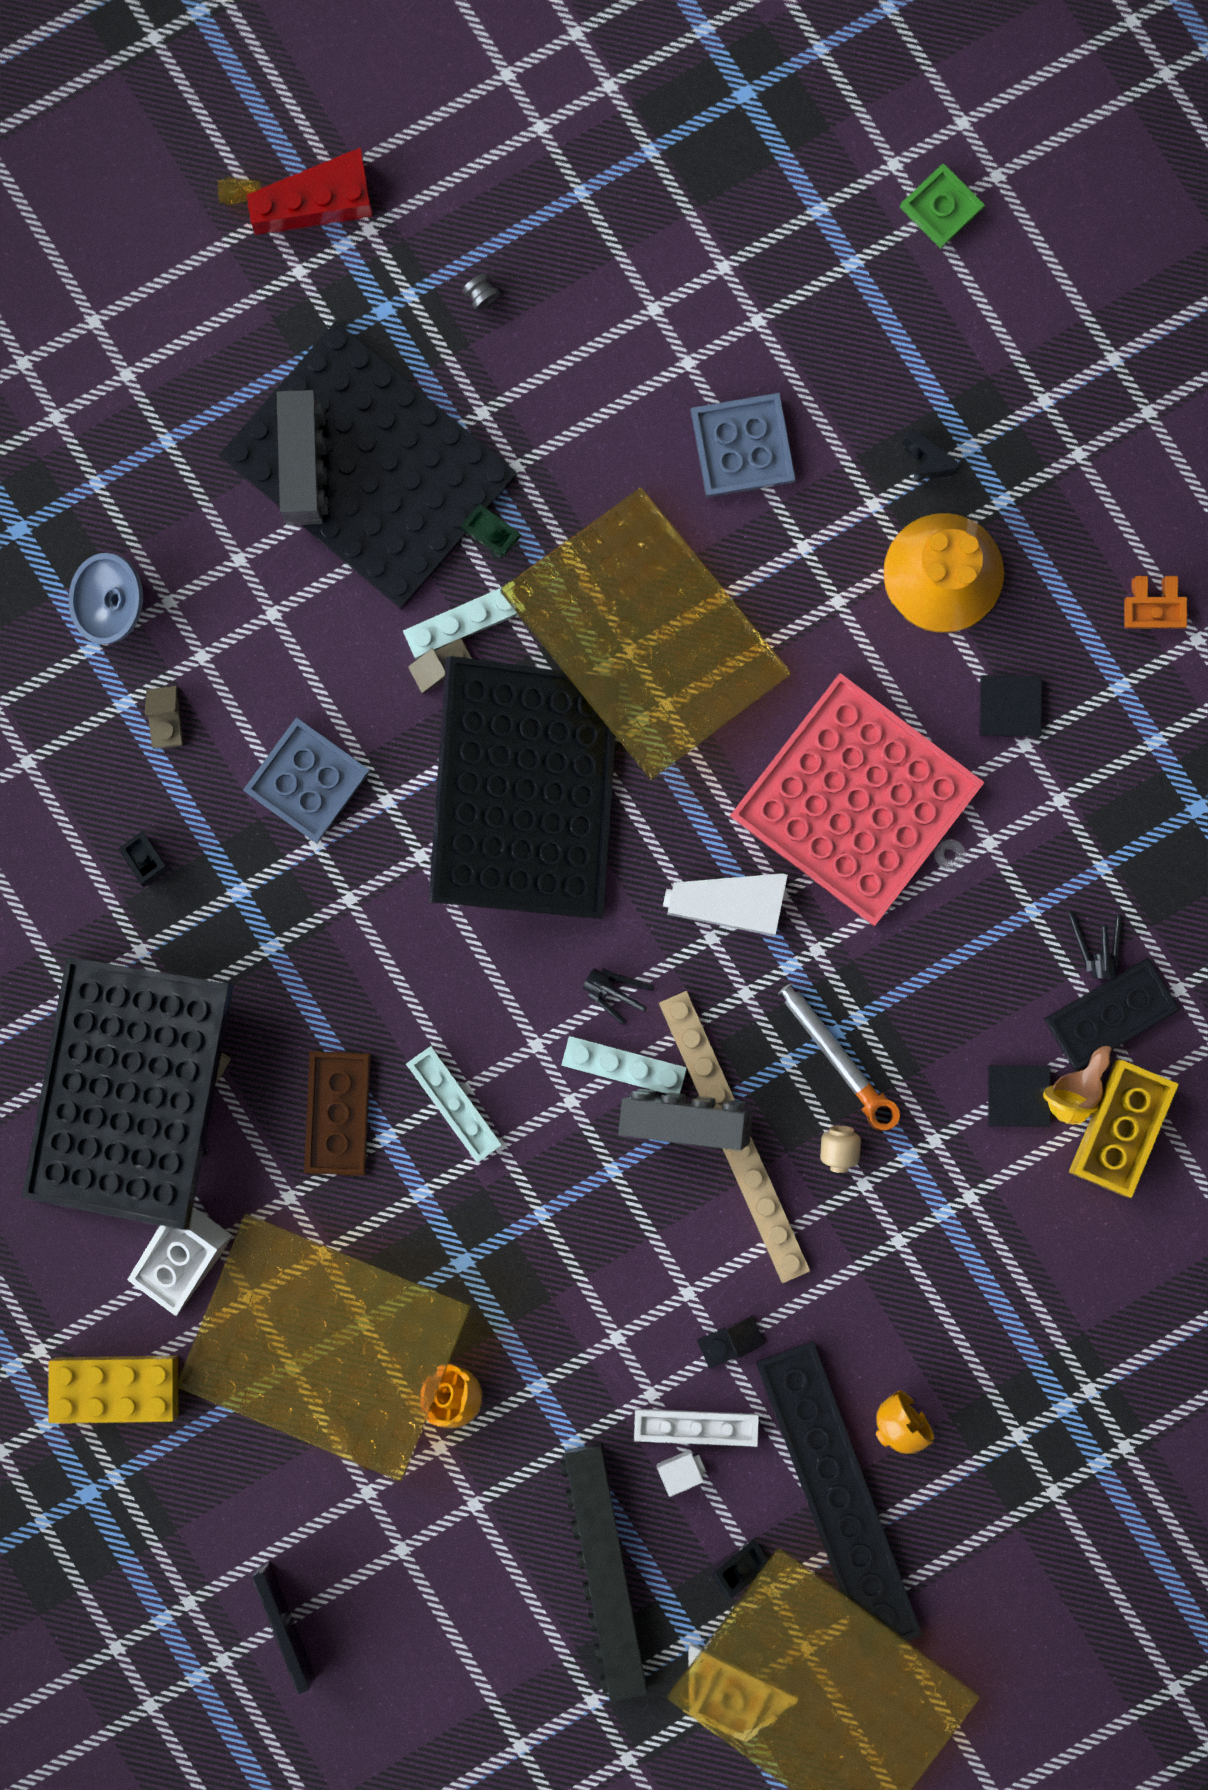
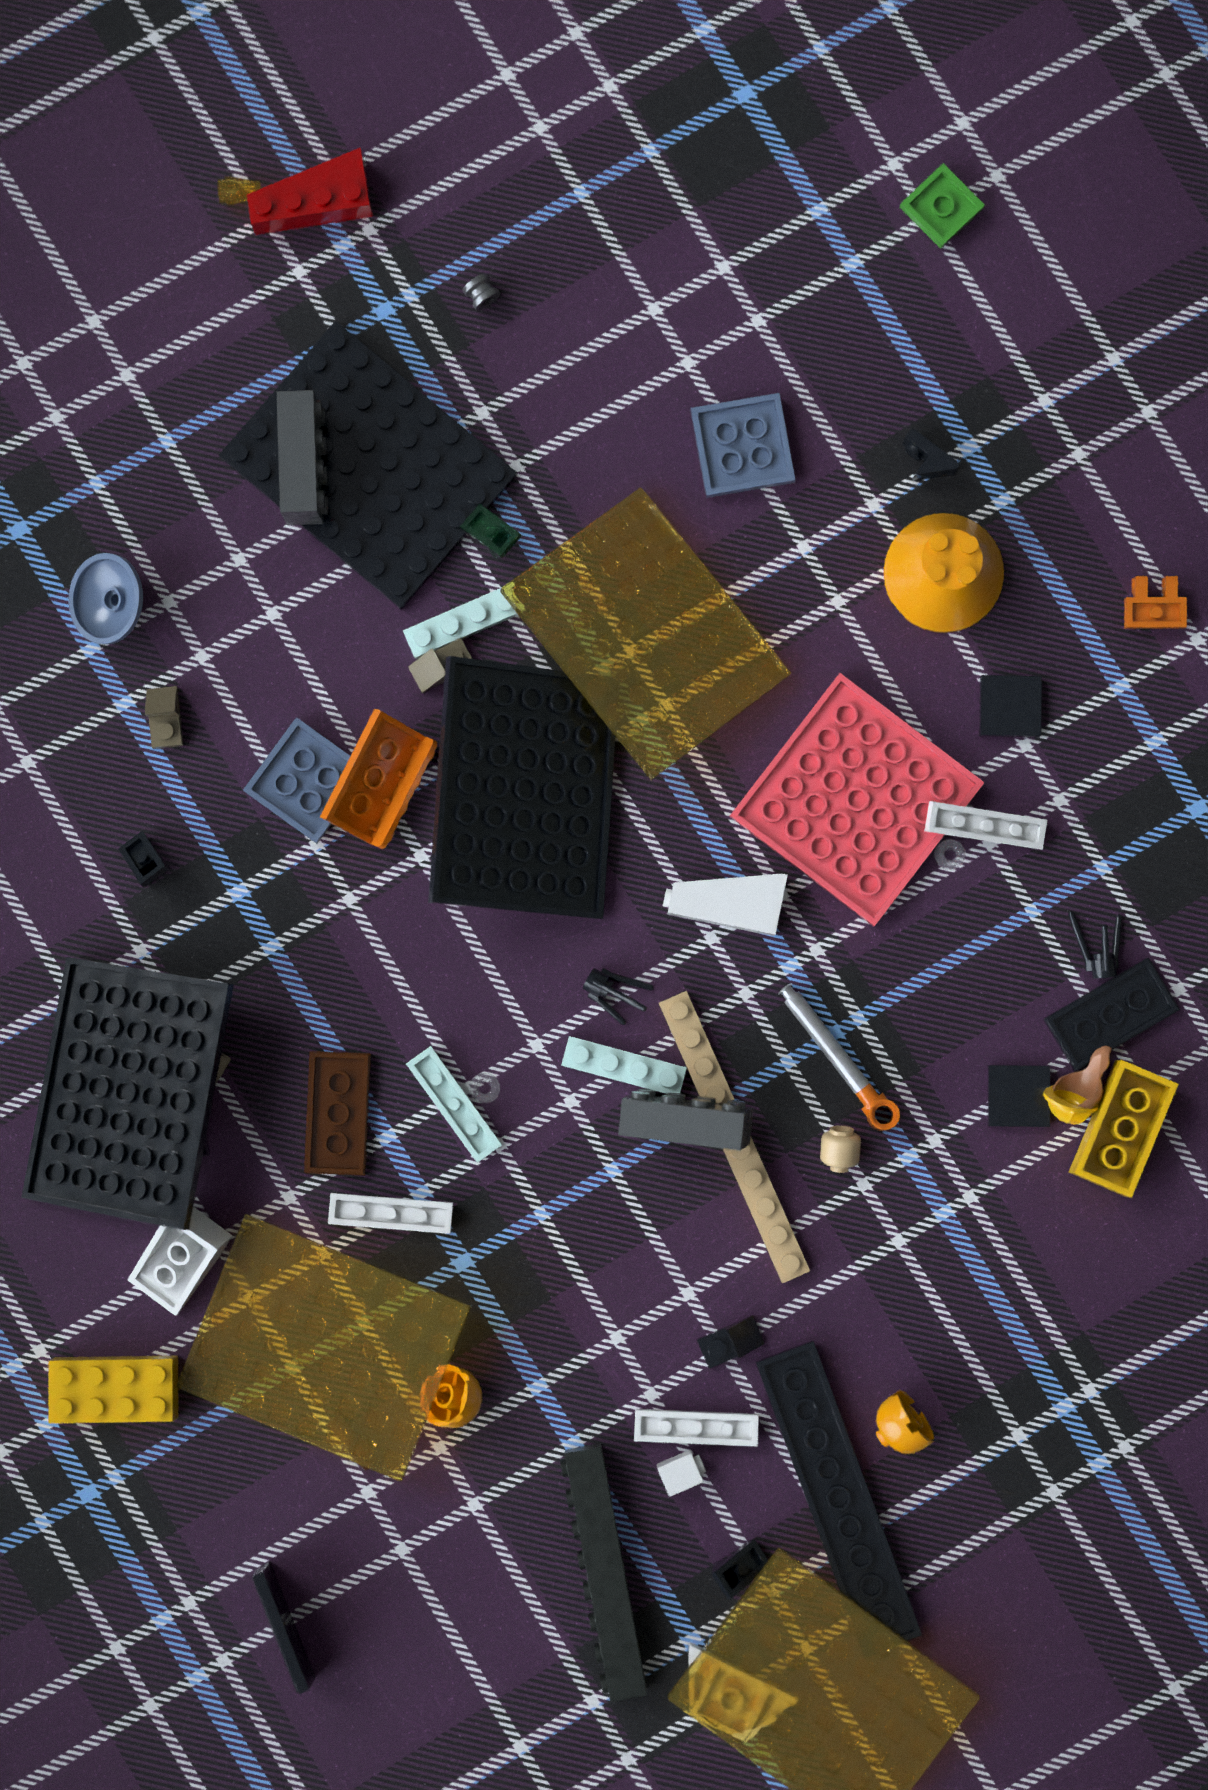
(379, 780): none -> orange bracket
(390, 1213): none -> white plate
(475, 1084): none -> clear plate
(985, 825): none -> white plate

